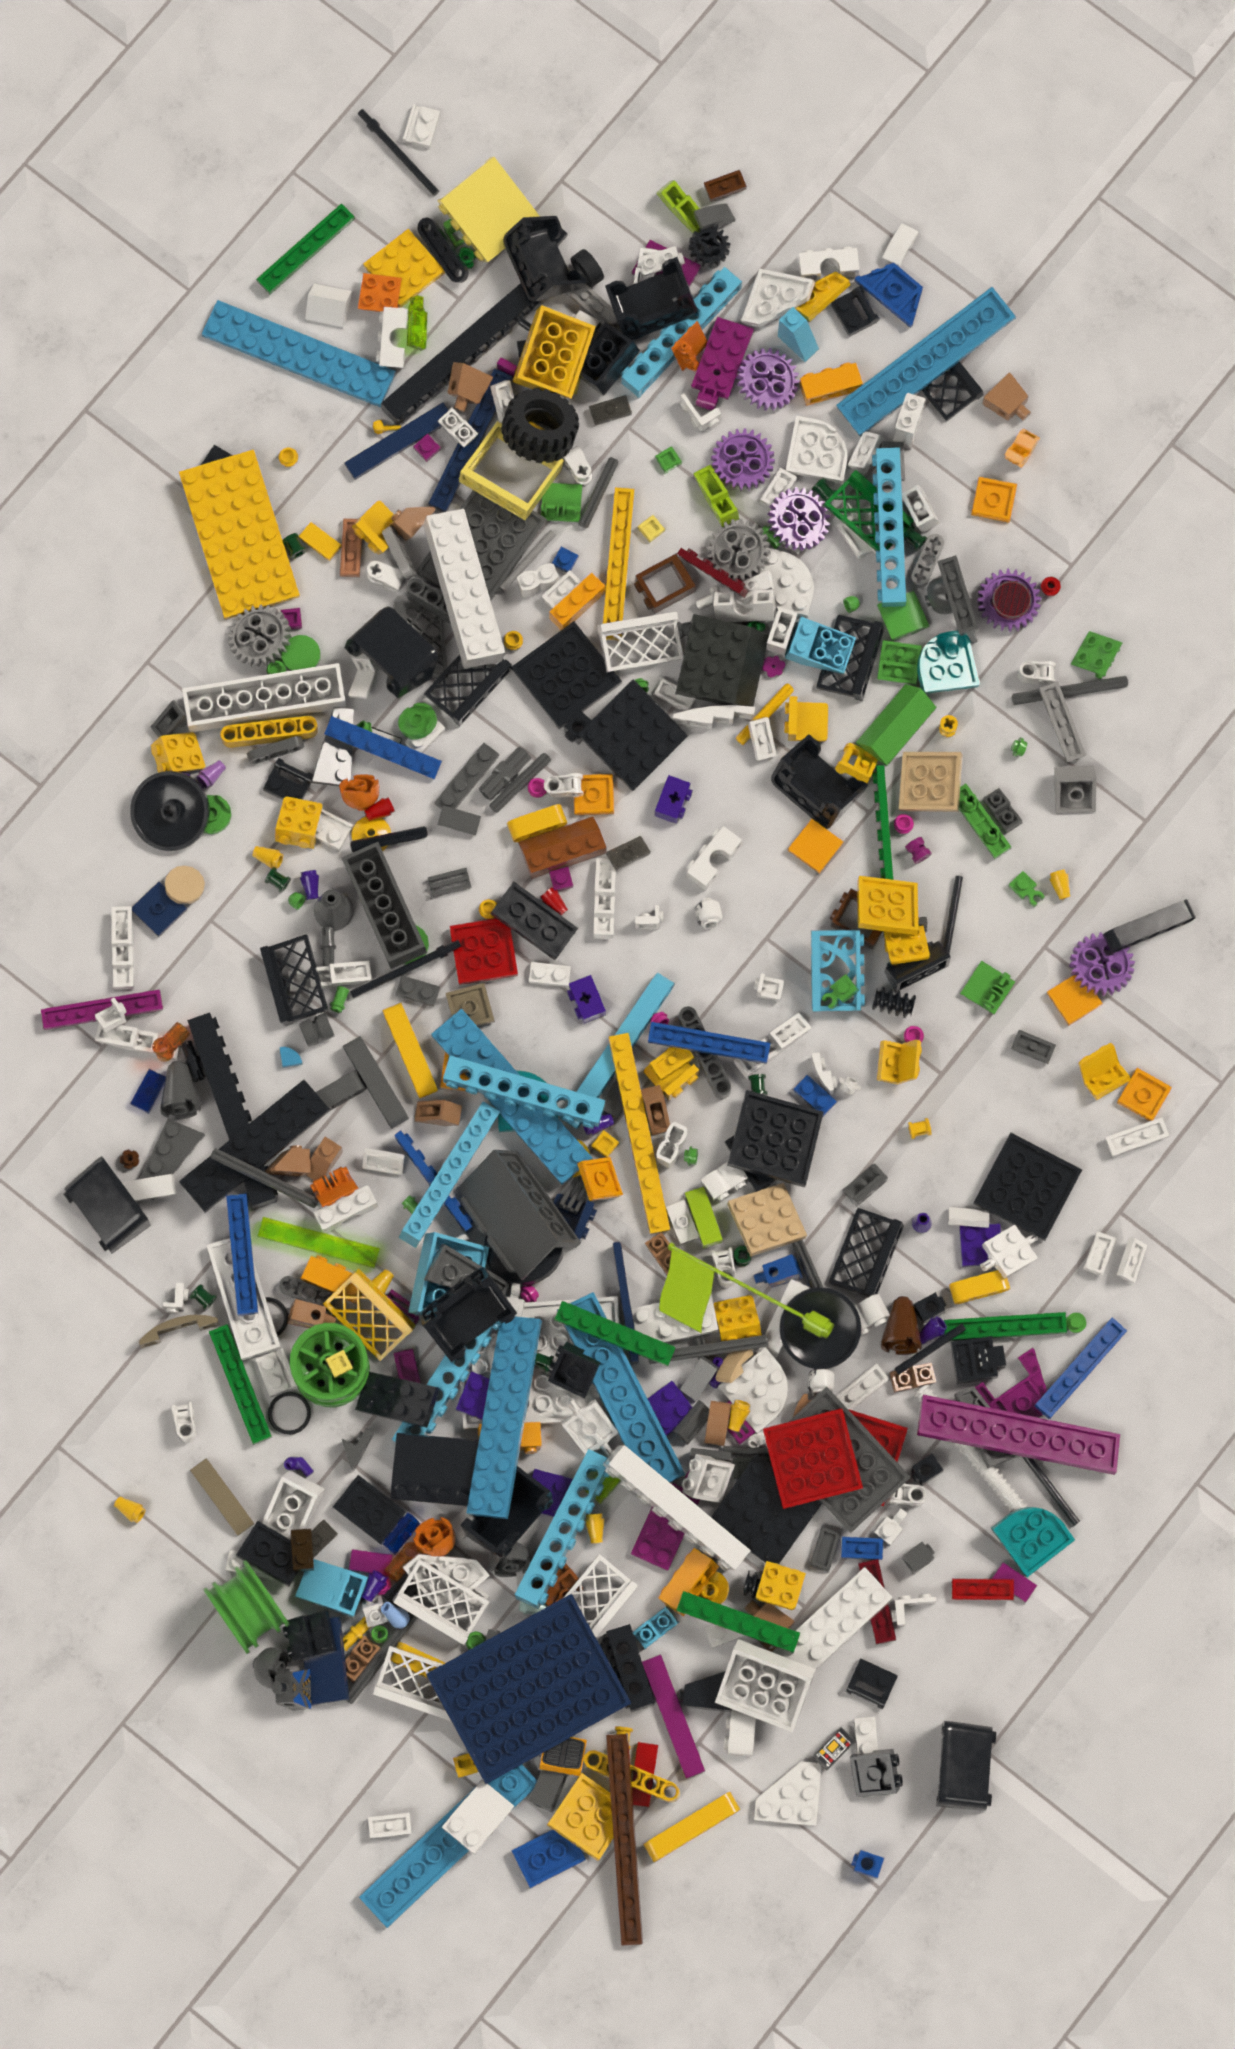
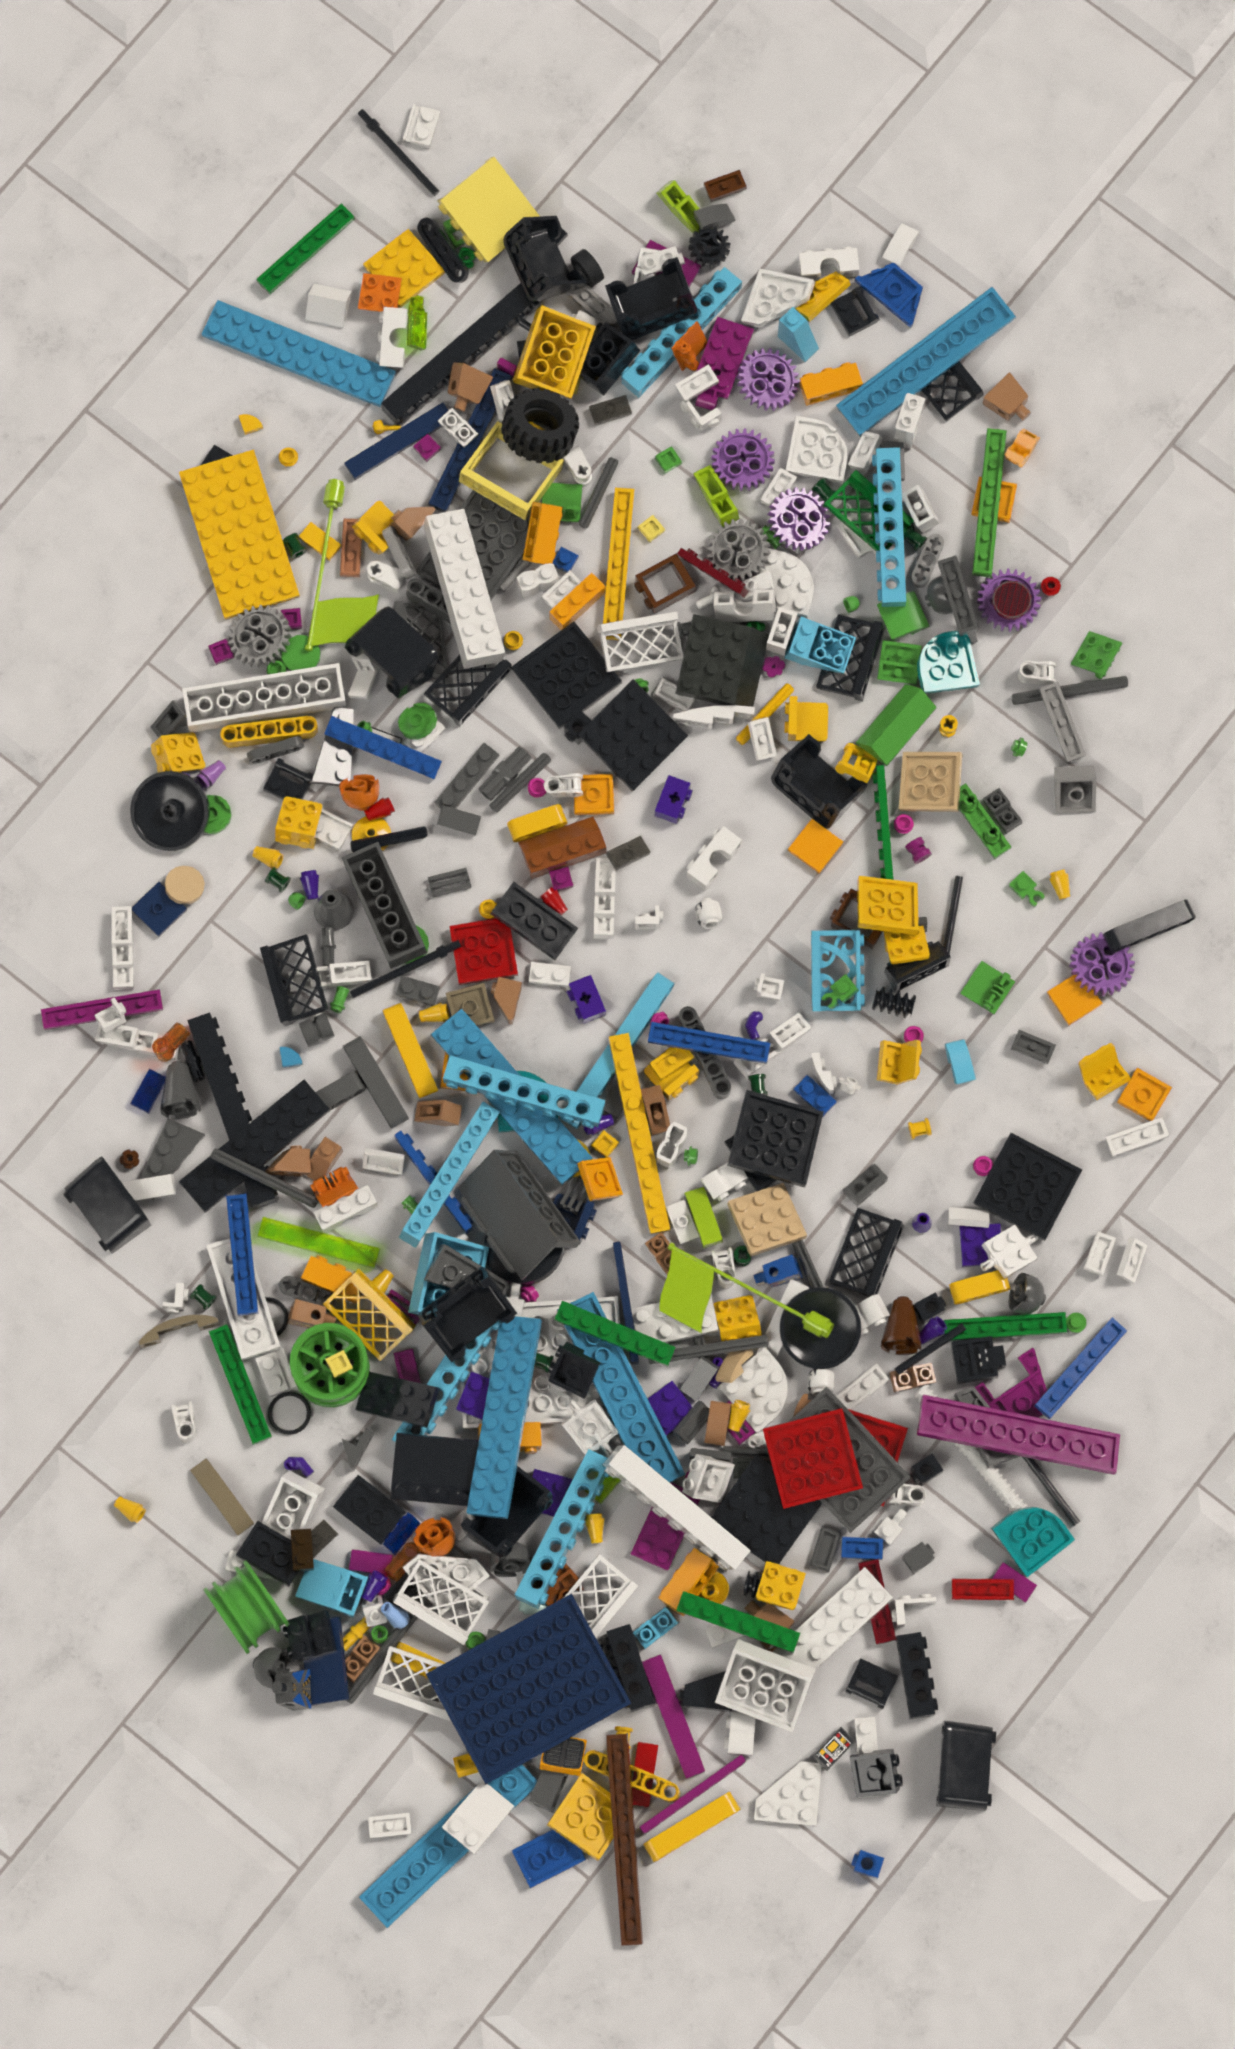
(221, 651): none -> magenta tile
(250, 423): none -> yellow tile
(336, 618): none -> lime flag
(435, 1013): none -> yellow cone
(506, 996): none -> medium nougat slope
(542, 533): none -> light orange brick
(693, 1794): none -> magenta tile
(697, 383): none -> white plate
(751, 1024): none -> dark purple arm
(916, 1708): none -> black brick
(960, 1061): none -> medium azure slope
(982, 1165): none -> dark pink plate
(989, 502): none -> bright green tile
(1027, 1295): none -> dark grey cylinder

